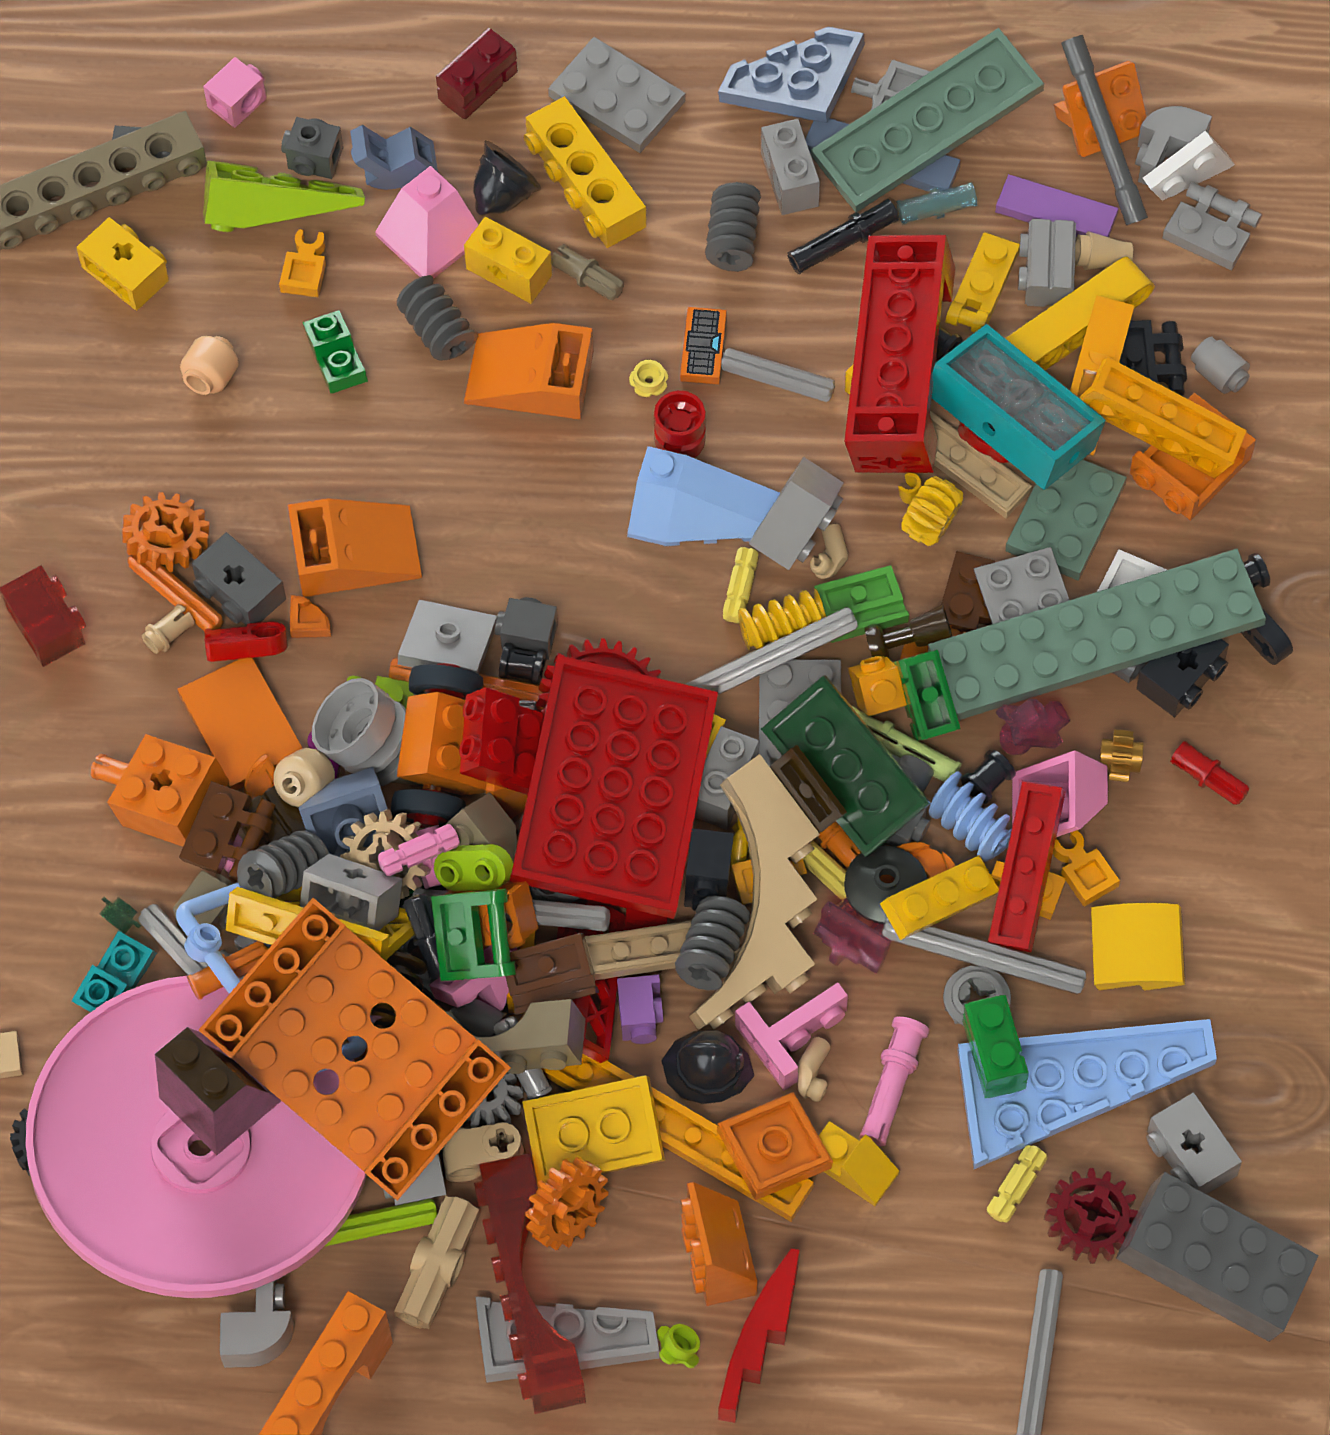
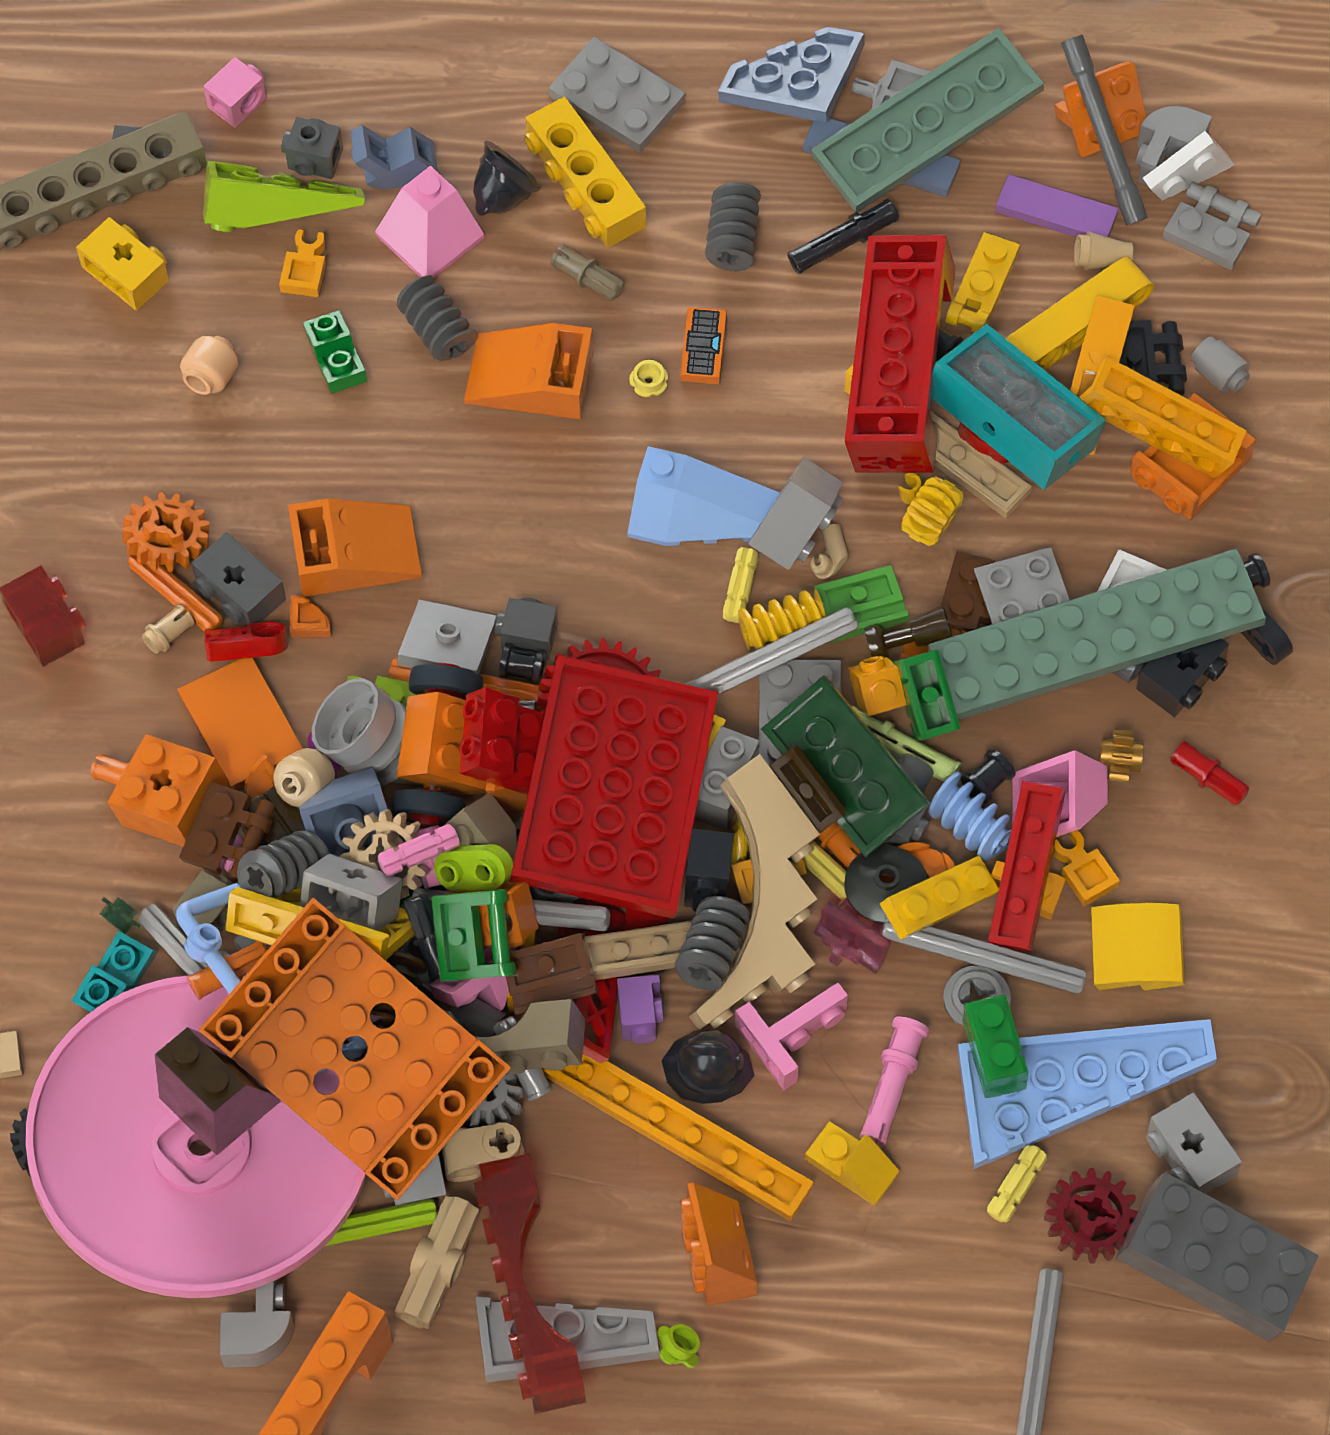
(476, 73): dark red brick -> none
(508, 260): yellow brick -> none
(566, 1203): orange gear -> none
(602, 1124): yellow plate -> none
(680, 423): red wheel -> none
(764, 1325): red slope -> none
(774, 1146): orange tile -> none
(777, 374): light grey axle -> none
(790, 166): light grey brick -> none
(808, 1068): tan arm -> none
(937, 203): clear light blue pin -> none
(1031, 726): clear pink hips -> none
(1049, 261): light grey brick -> none
(1068, 516): sand green plate -> none

